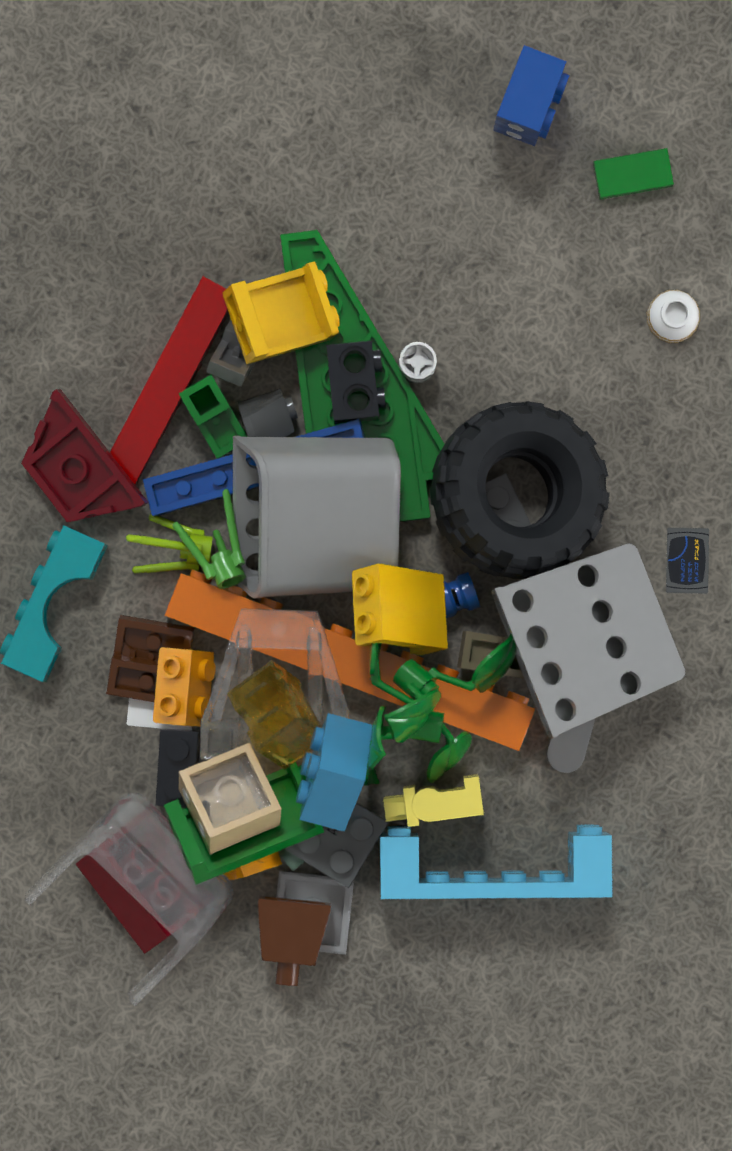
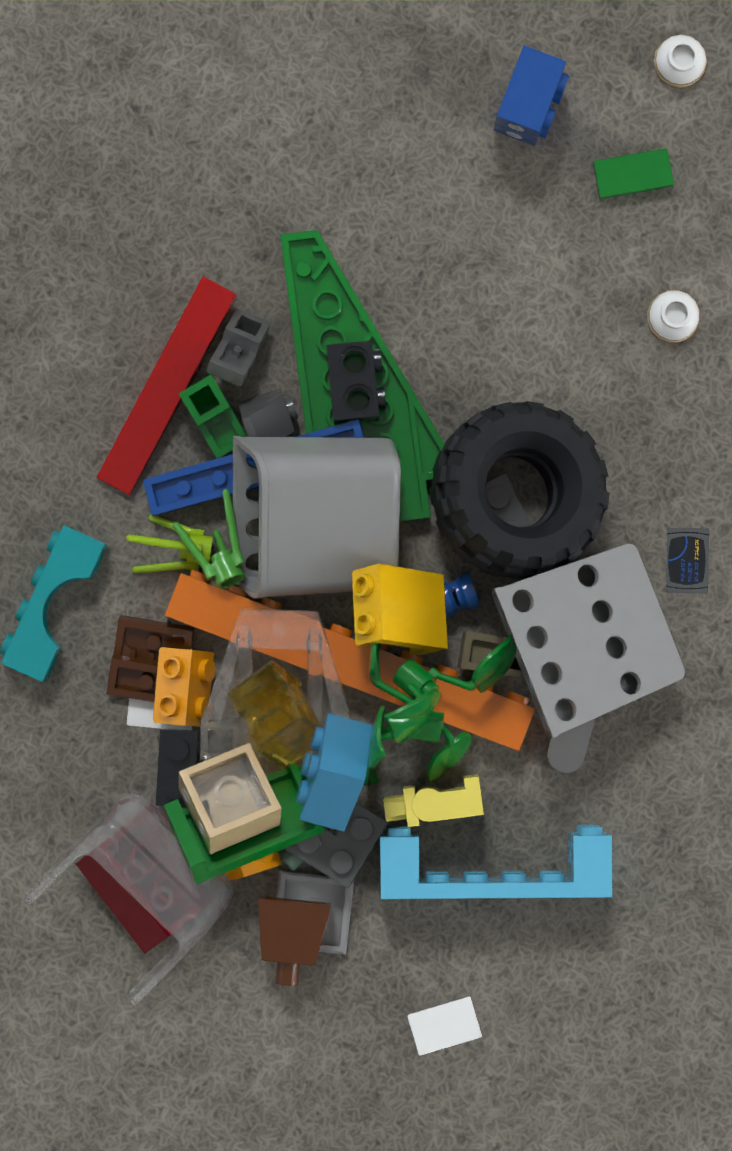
(76, 466): dark red wing -> none
(281, 313): yellow panel -> none
(417, 355): white wheel -> none
(444, 1026): none -> white sticker
(680, 61): none -> white piece

